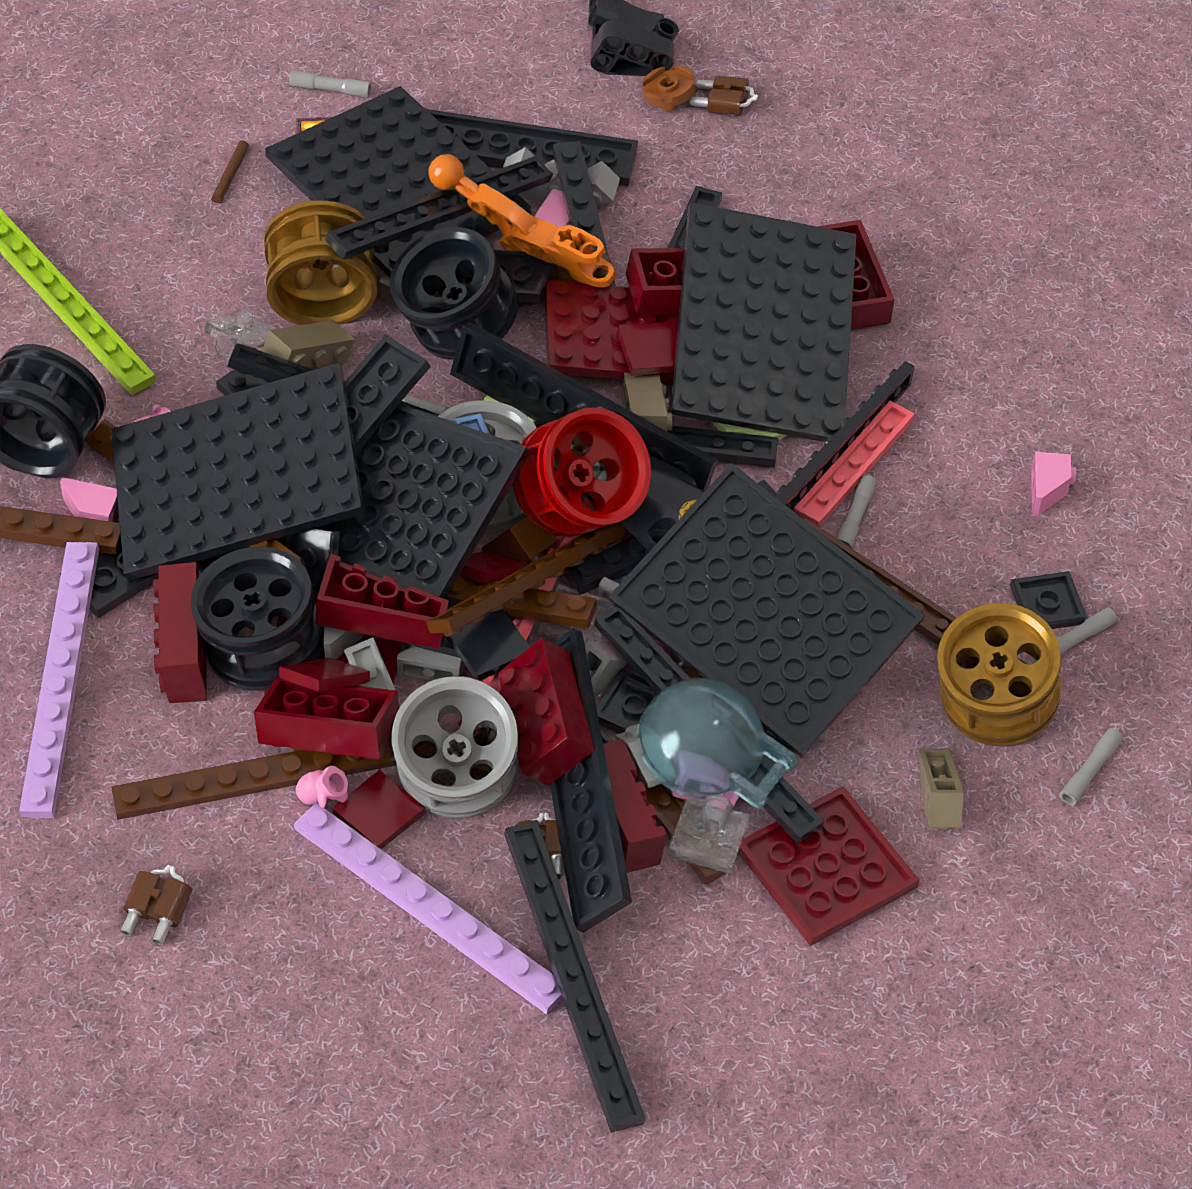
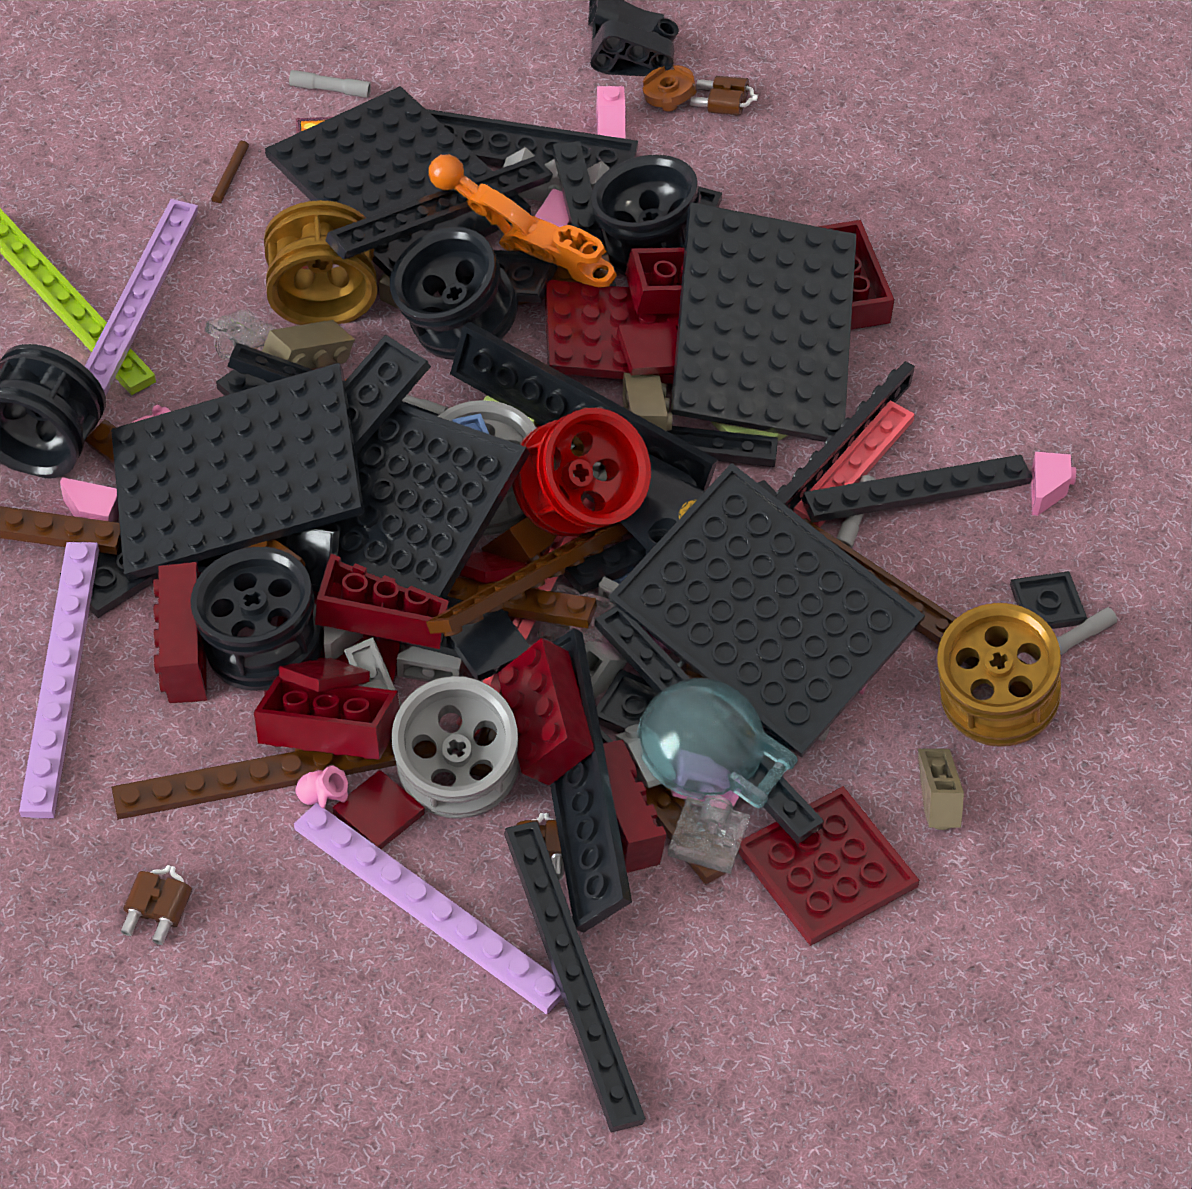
(140, 292): none -> lavender plate
(610, 111): none -> bright pink slope
(644, 205): none -> black wheel
(916, 488): none -> black plate
(1081, 780): light grey piece -> none

